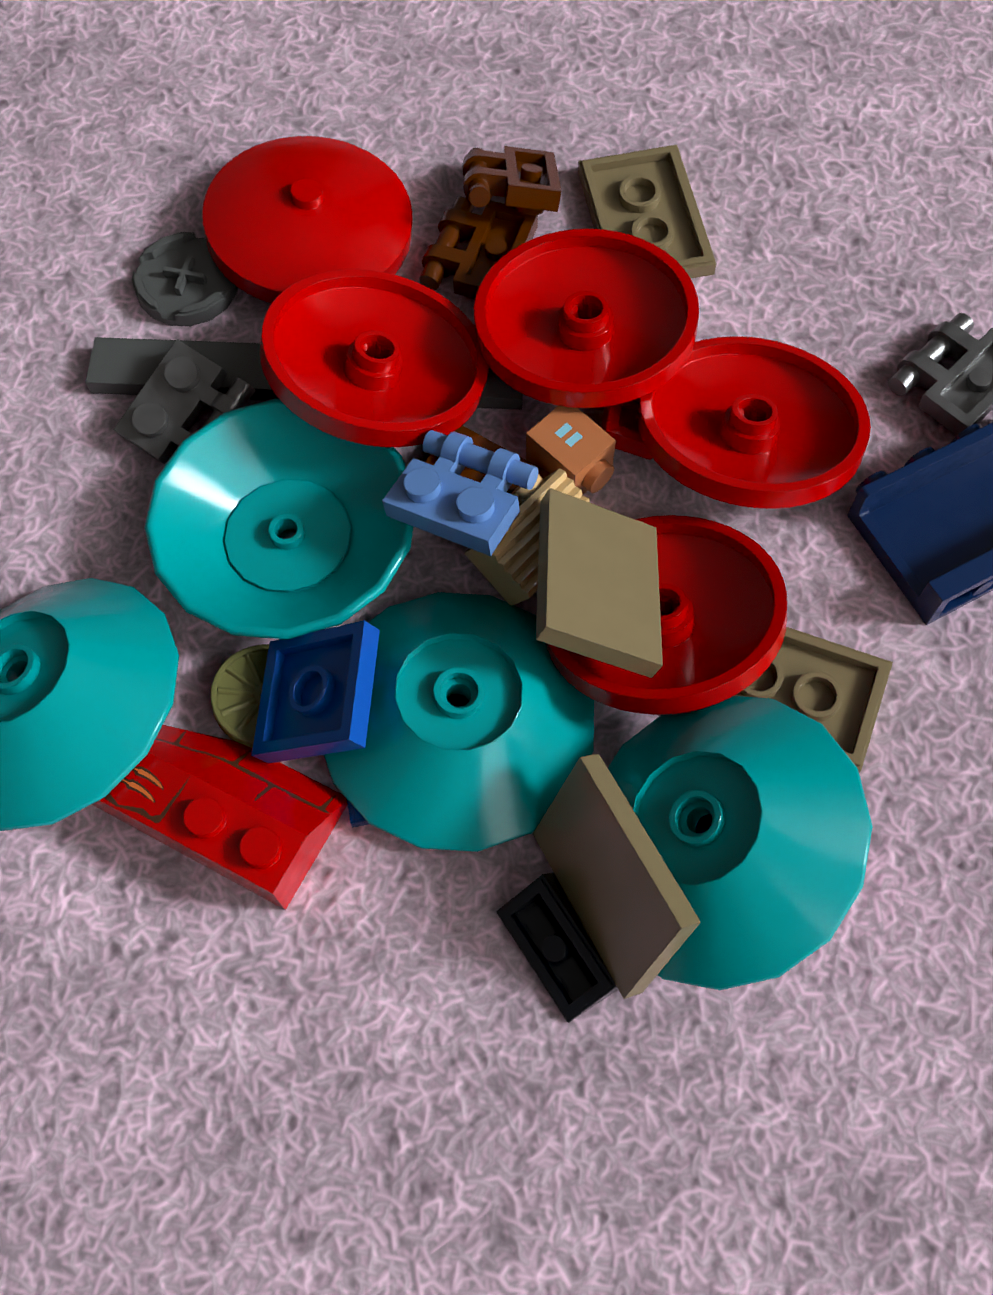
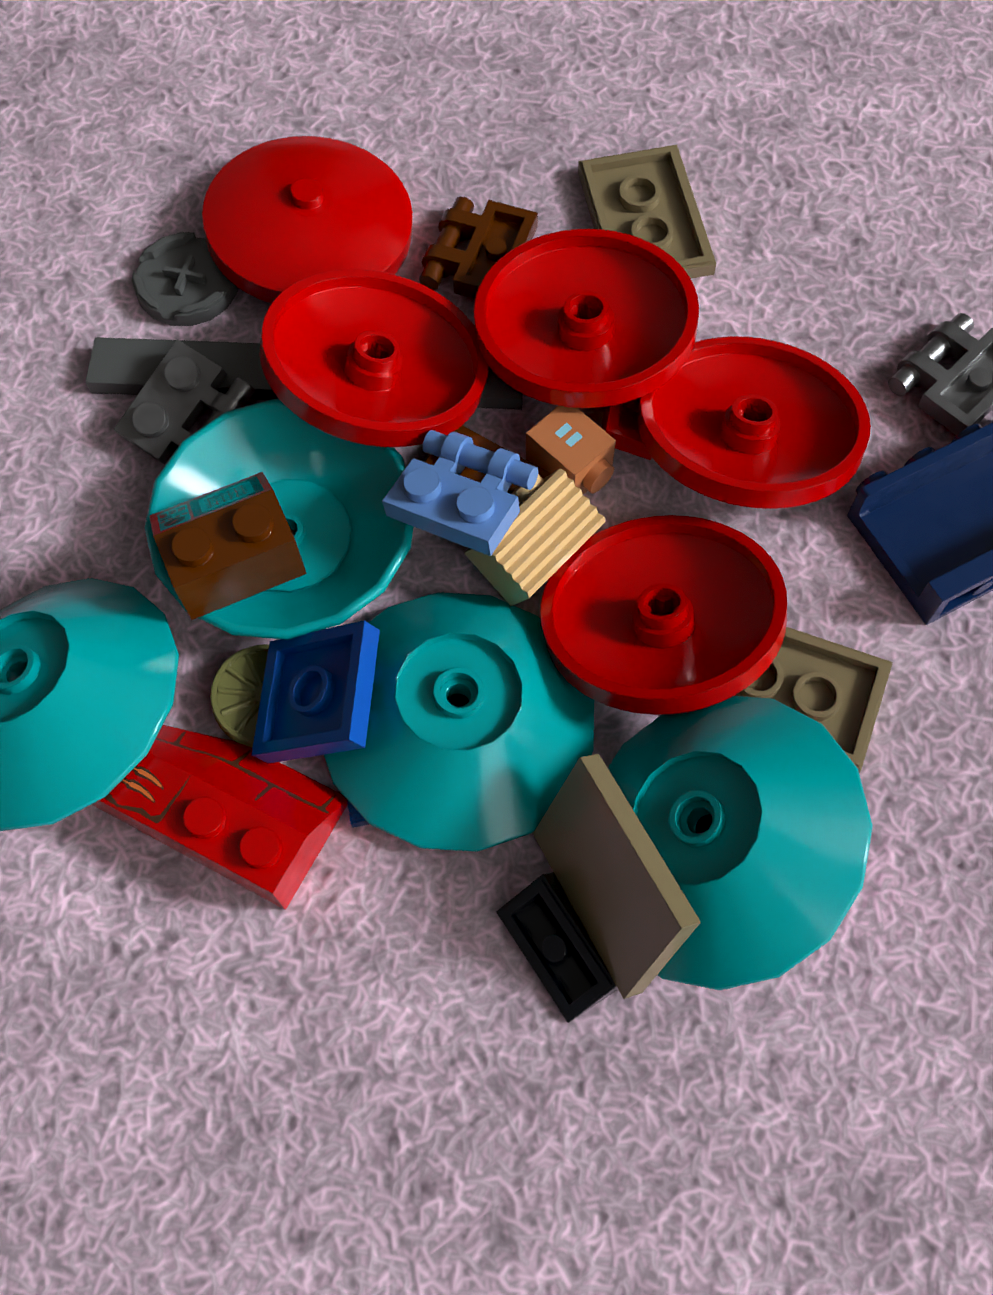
(226, 545): none -> reddish brown slope
(519, 174): reddish brown plate -> none
(598, 584): dark tan tile -> none

